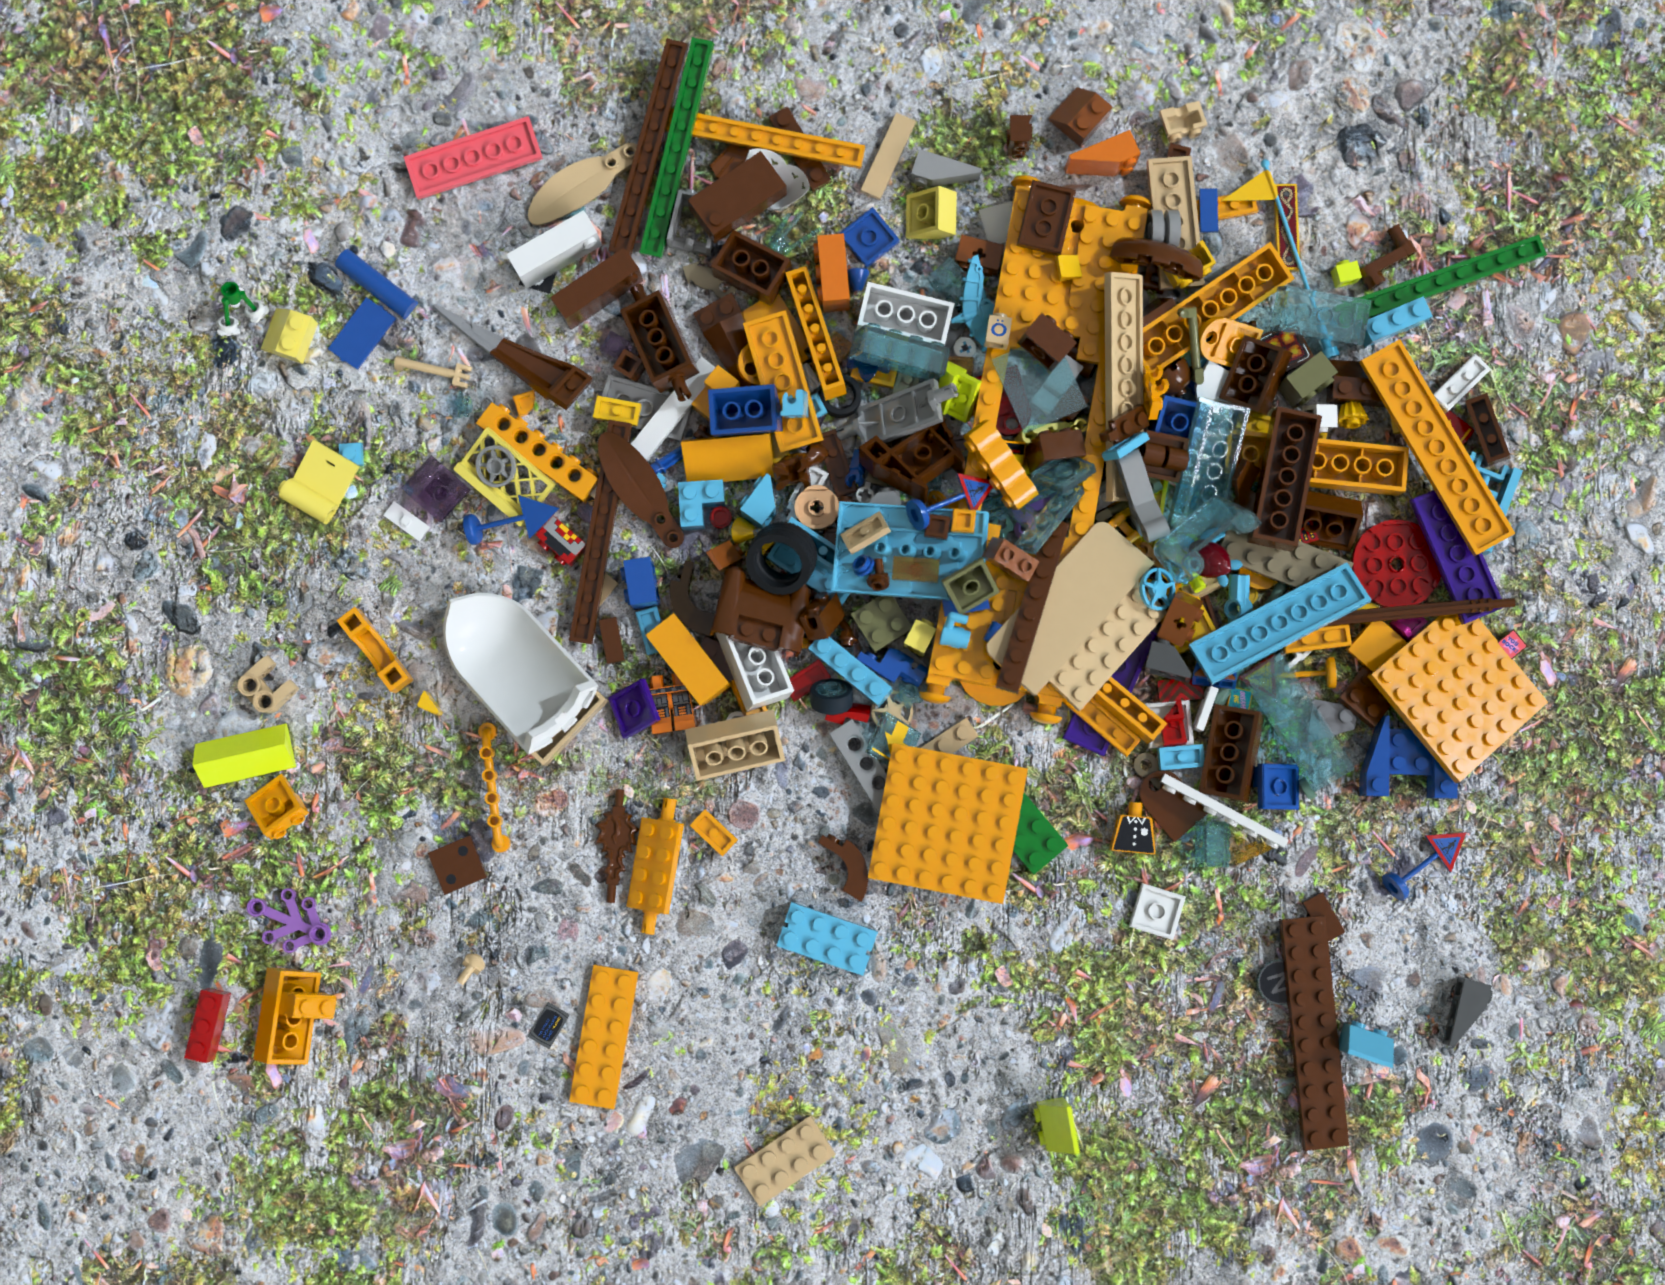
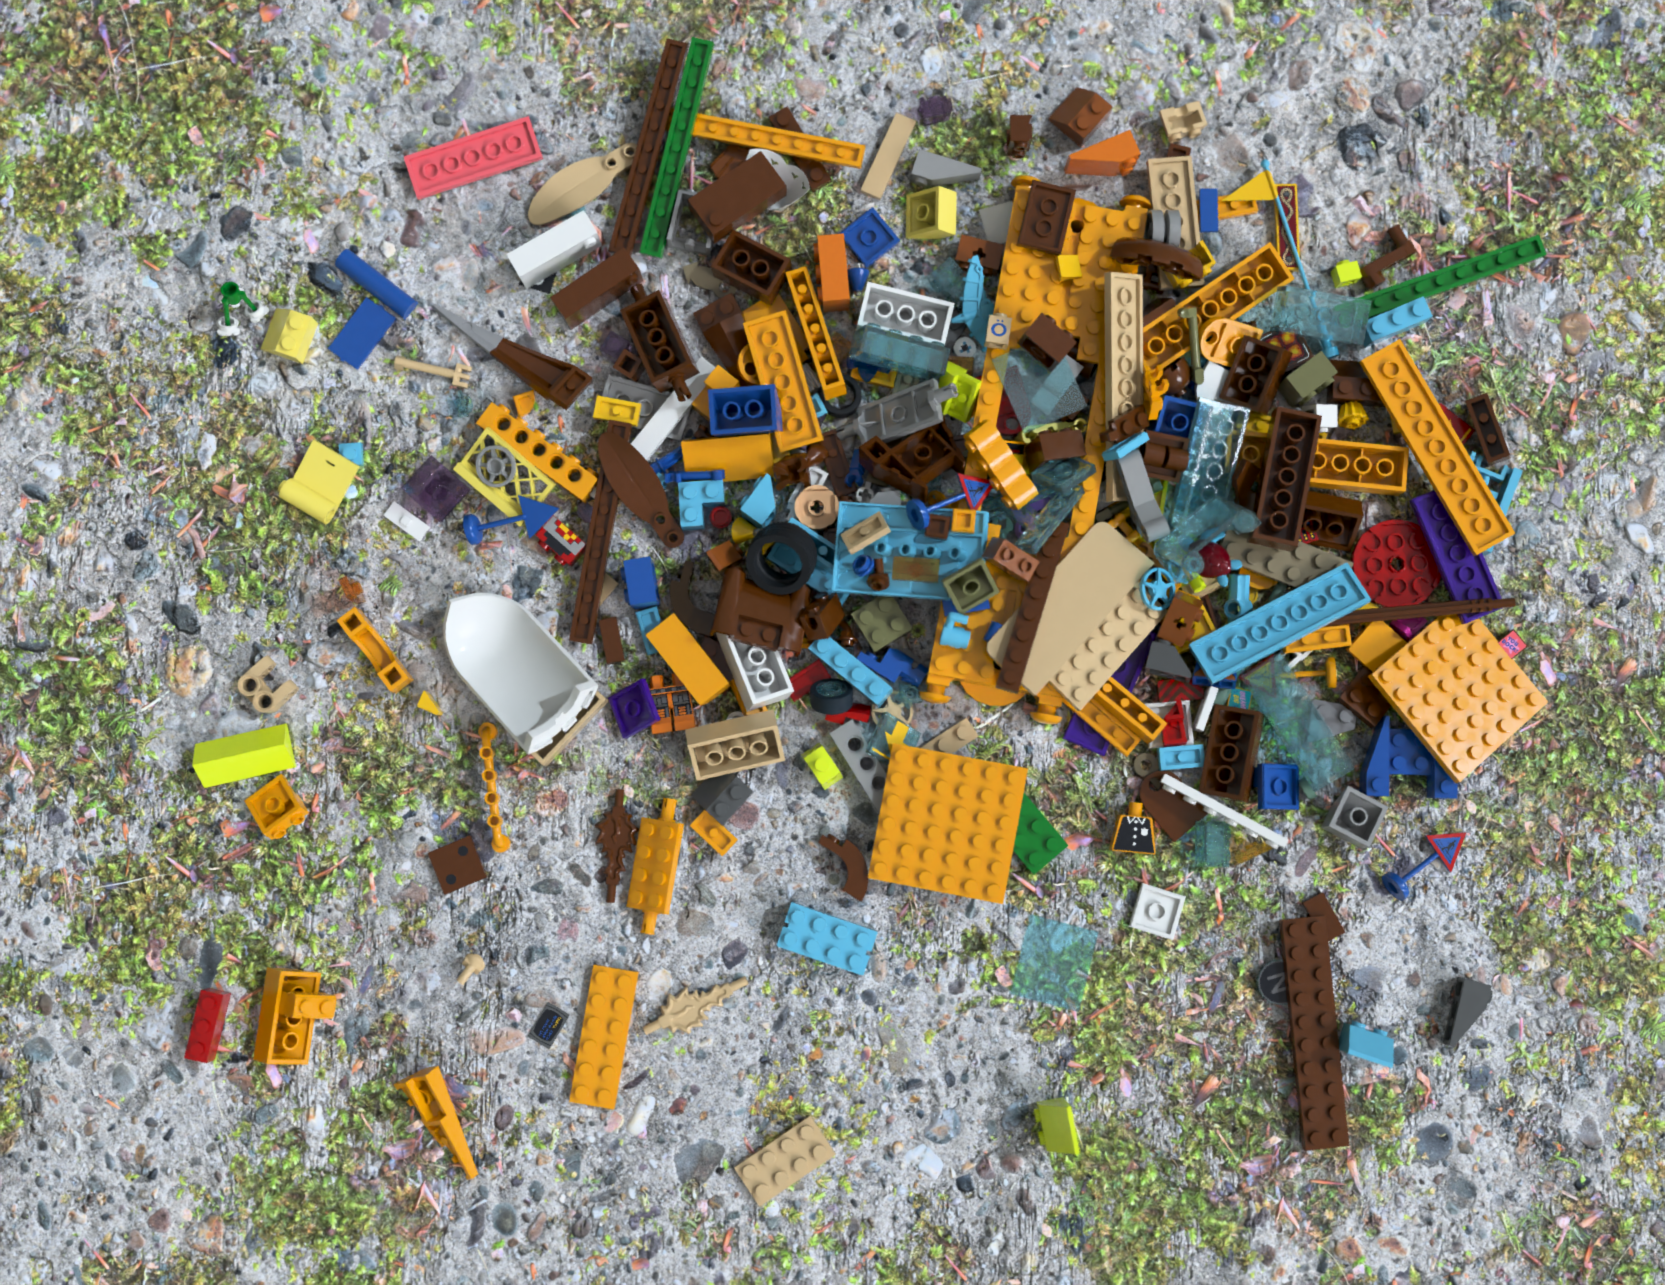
(293, 921): medium lavender plant -> none
(352, 590): none -> clear orange plate
(430, 1097): none -> light orange wedge
(679, 476): none -> blue bar
(688, 1009): none -> tan piece
(722, 796): none -> dark grey slope
(780, 242): clear light blue plant -> none
(795, 407): medium azure hinge -> none
(822, 766): none -> neon yellow torso
(920, 637): light yellow piece -> none
(935, 109): none -> clear purple brick
(1054, 963): none -> clear light blue piece
(1355, 817): none -> light grey slope
(1461, 383): white tile -> none

